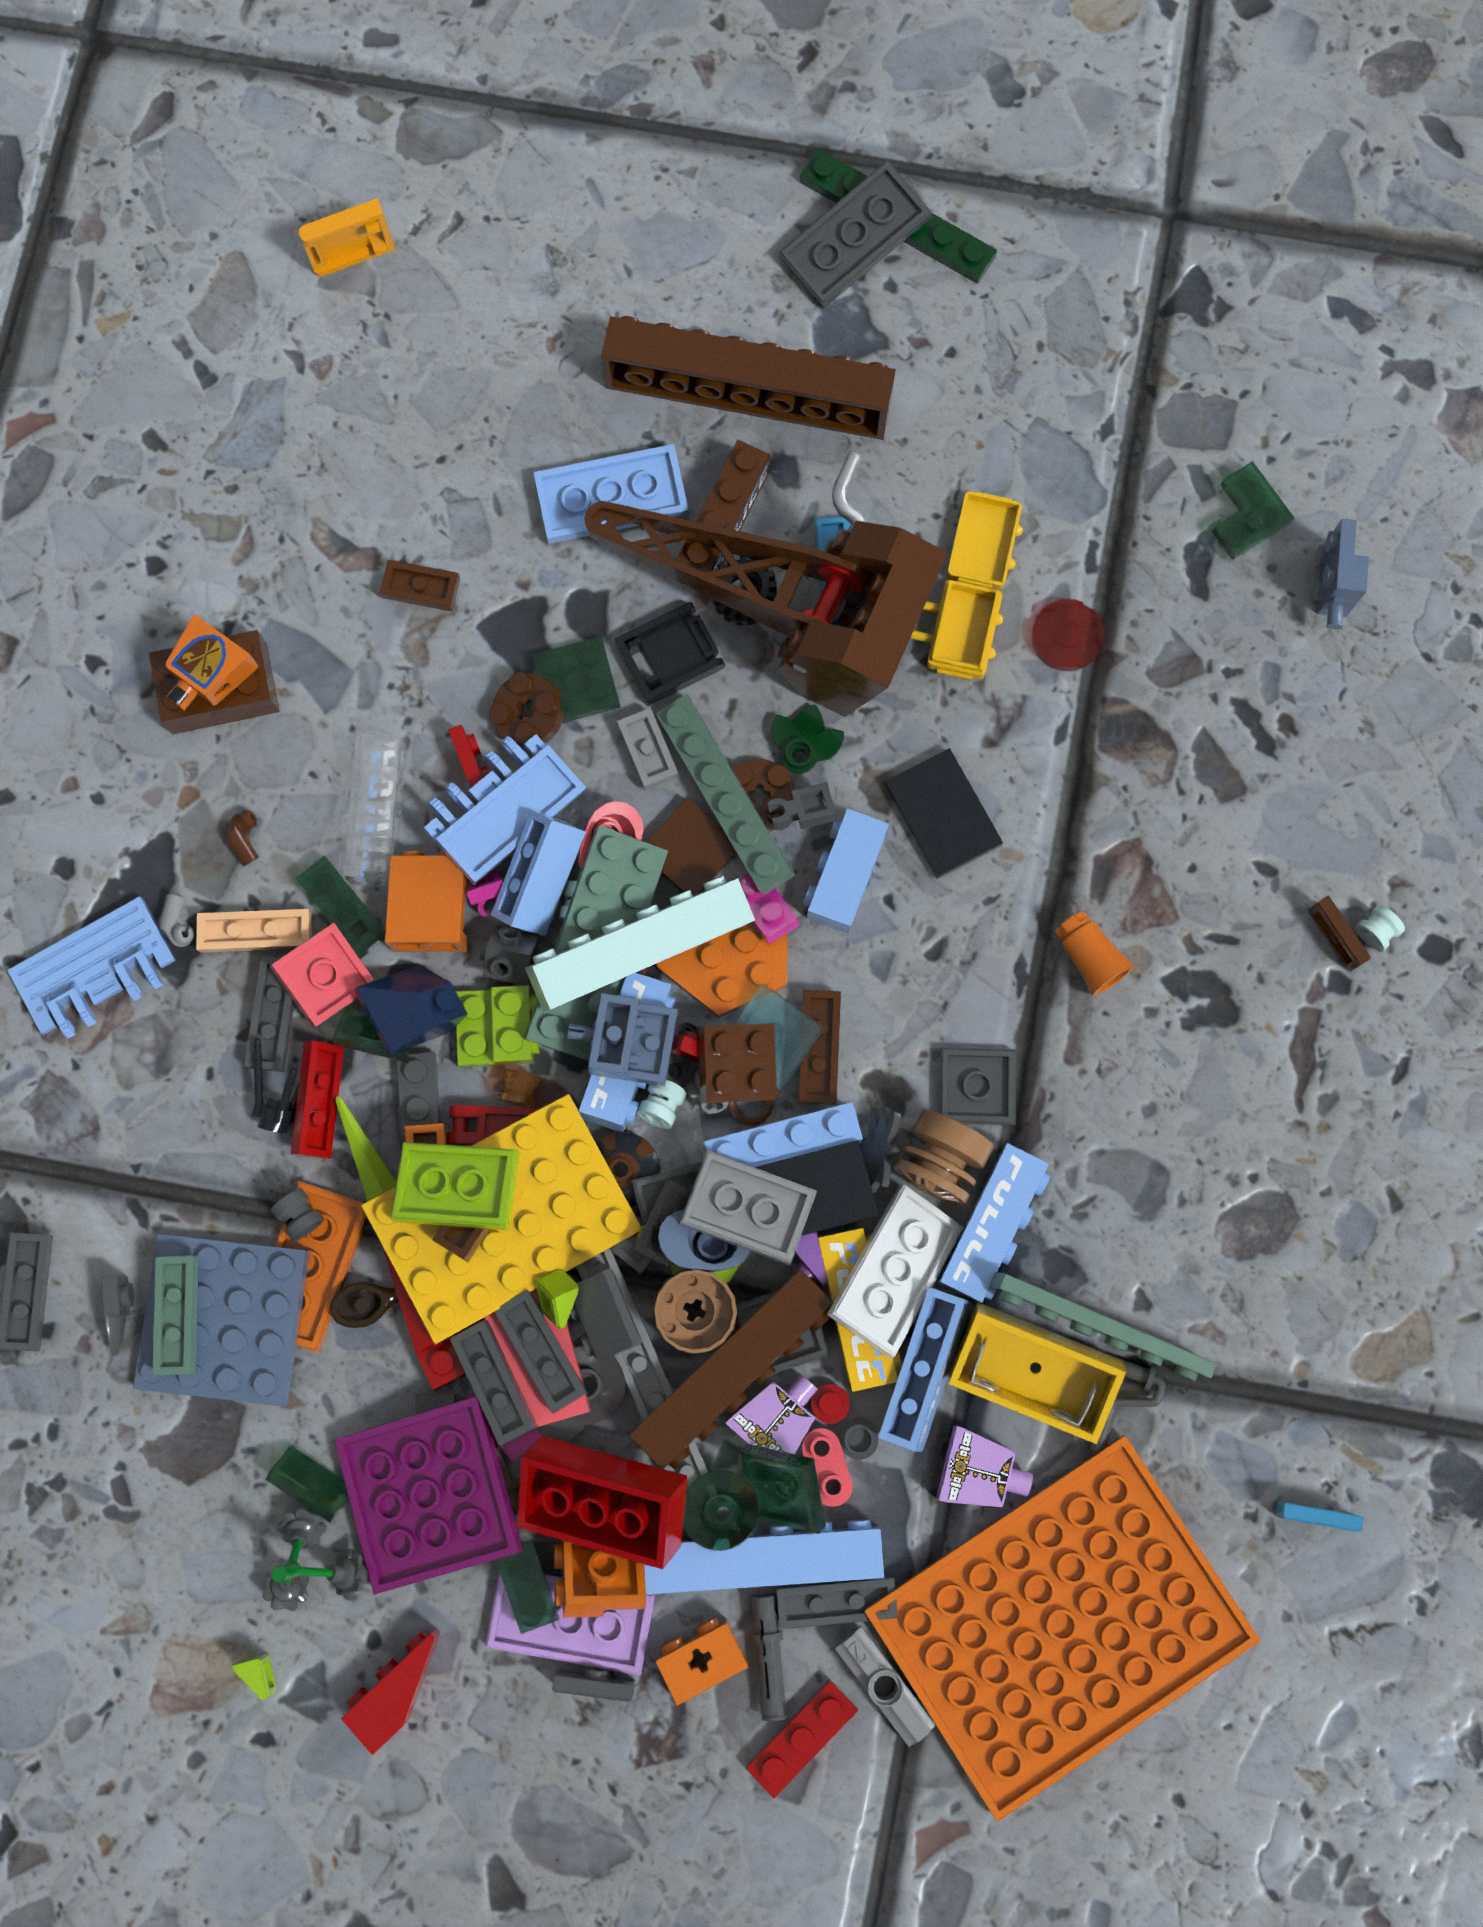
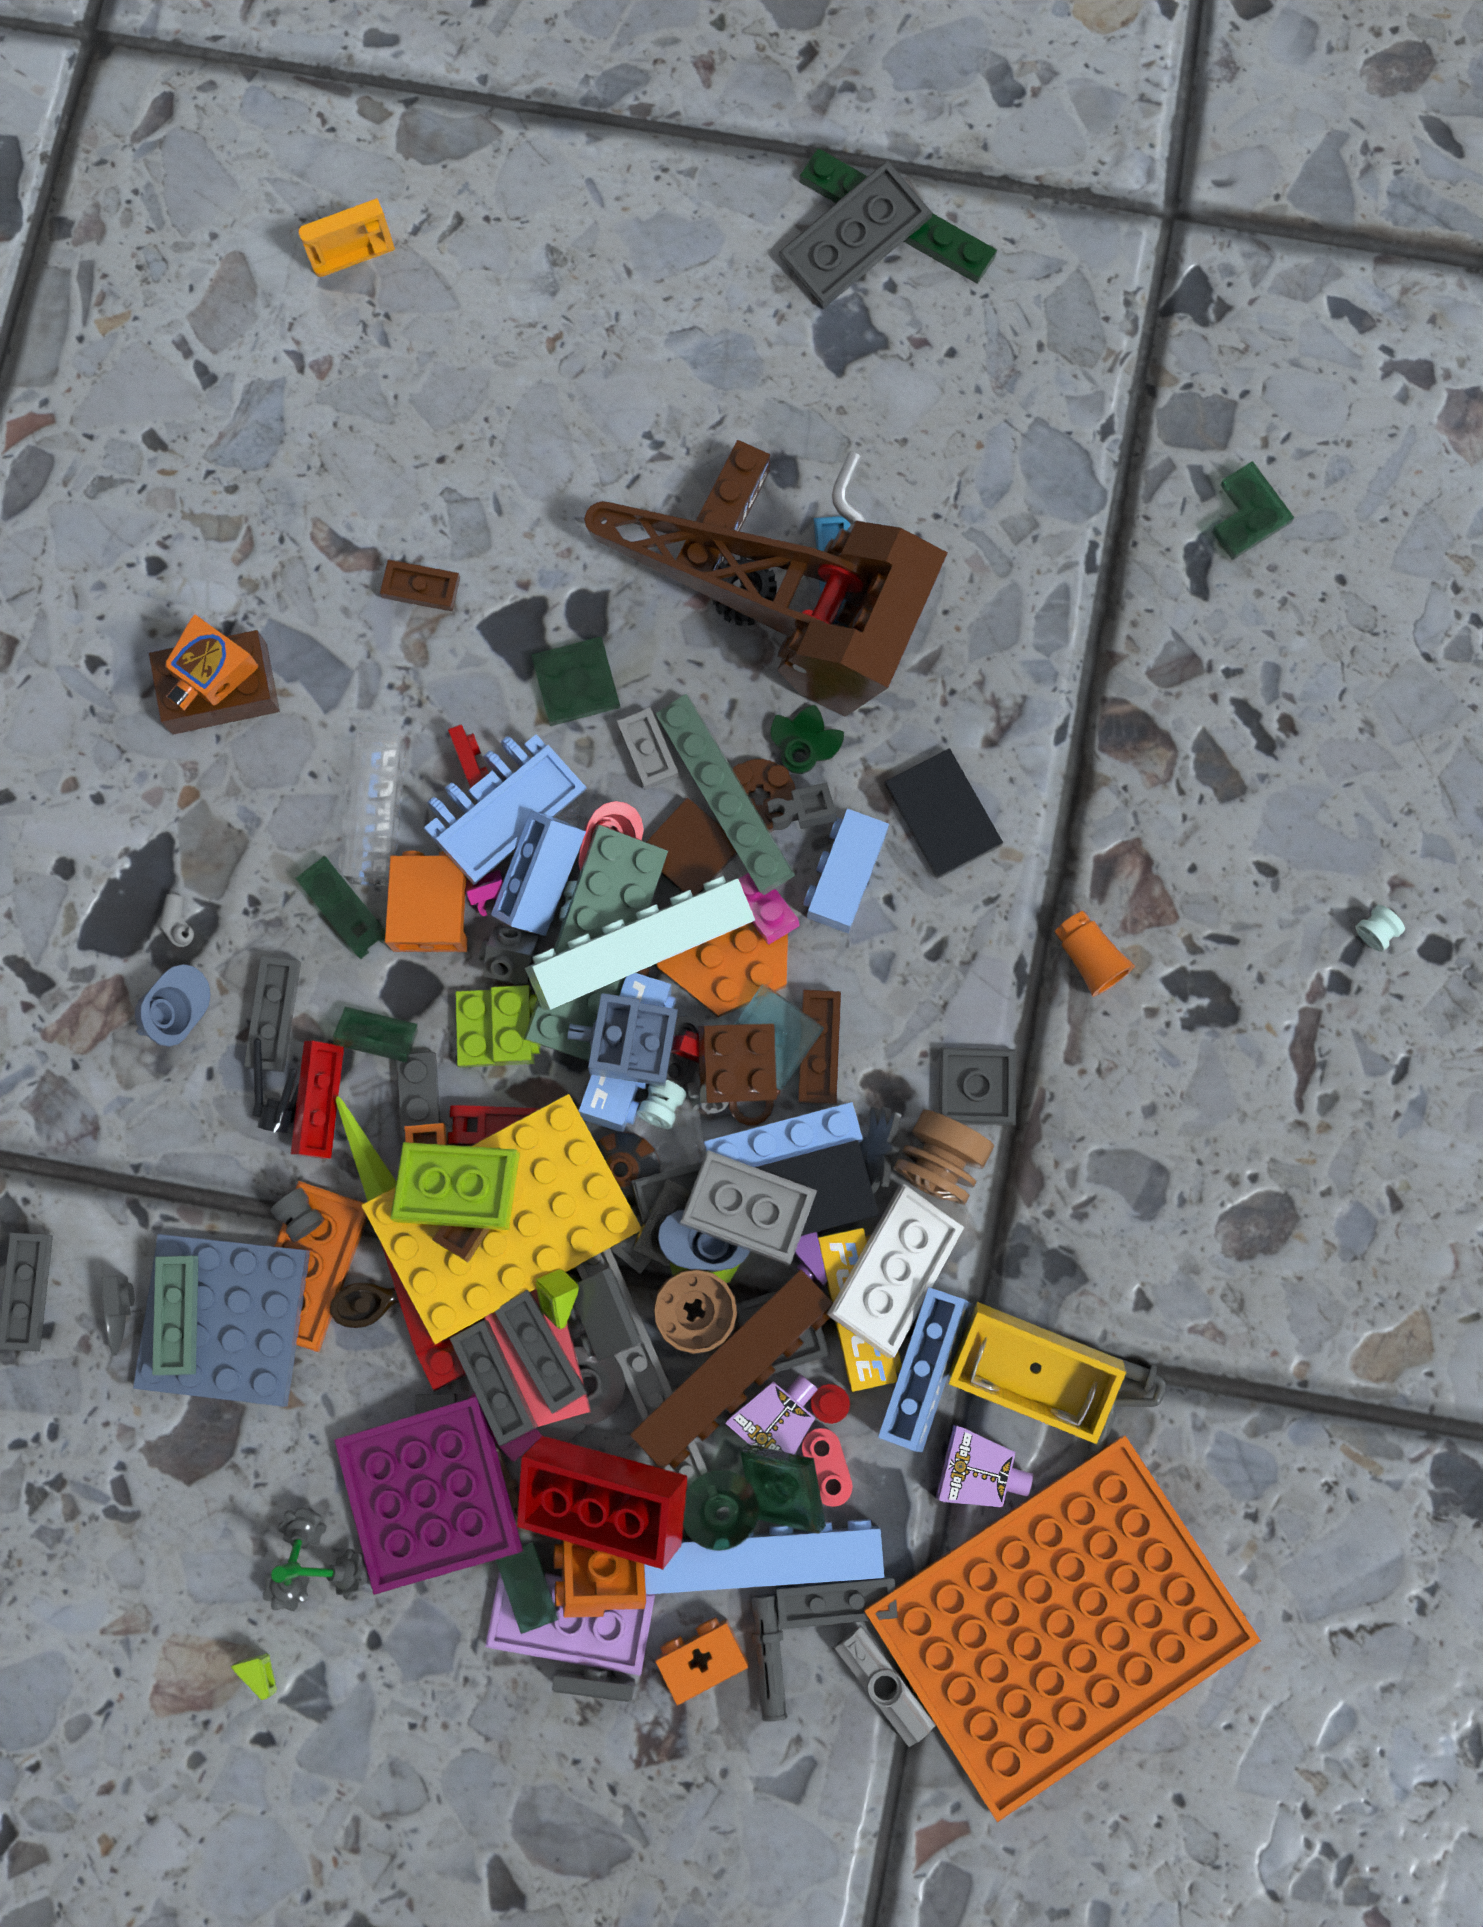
(91, 965): light blue hinge -> none
(173, 1005): none -> sand blue piece
(238, 836): reddish brown arm -> none
(253, 930): light nougat plate -> none
(309, 1483): clear green plate -> none
(322, 974): coral plate -> none
(389, 1704): red slope -> none
(410, 1007): dark blue slope -> none
(508, 705): reddish brown plate -> none
(519, 1088): clear orange wheel -> none
(635, 479): light blue plate -> none
(674, 650): black container -> none
(747, 377): reddish brown brick -> none
(801, 1738): red plate -> none
(858, 1439): dark grey plate -> none
(973, 599): yellow piece -> none
(993, 1223): light blue brick -> none
(1068, 635): clear red tile -> none
(1086, 1321): sand green plate -> none
(1318, 1516): dark azure tile -> none
(1339, 934): reddish brown tile -> none
(1341, 575): sand blue plate -> none

